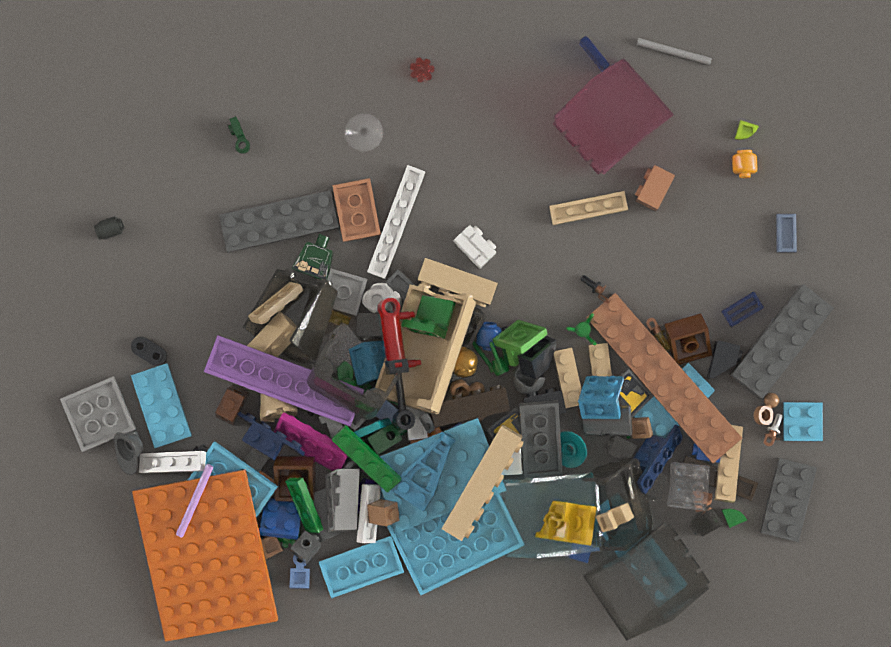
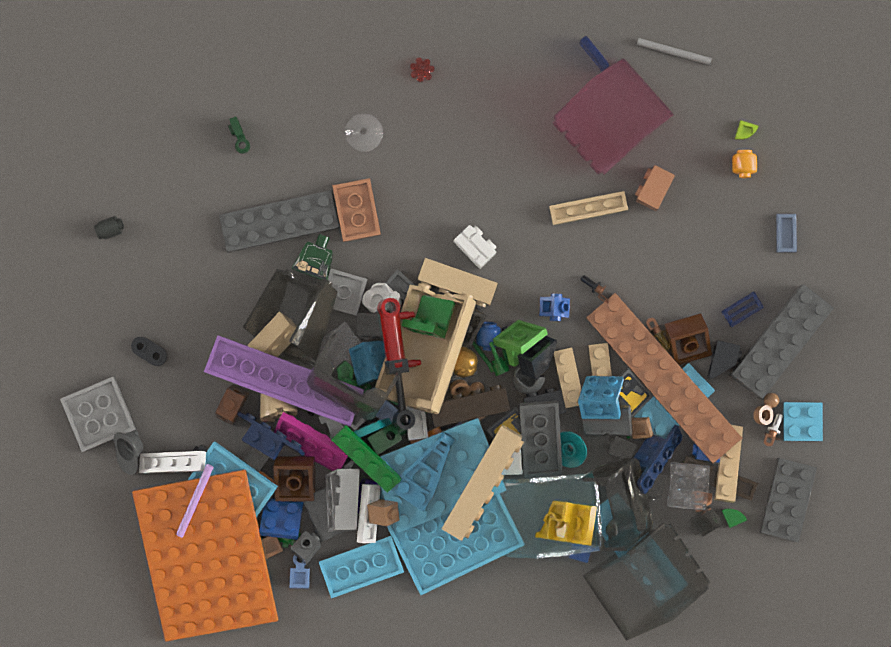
(161, 405): medium azure plate -> none
(275, 303): tan plate -> none
(304, 505): green plate -> none
(338, 318): clear yellow plate -> none
(396, 222): white plate -> none
(427, 423): dark grey tile -> none
(554, 307): none -> blue brick
(583, 329): green plant -> none
(615, 517): tan leg -> none

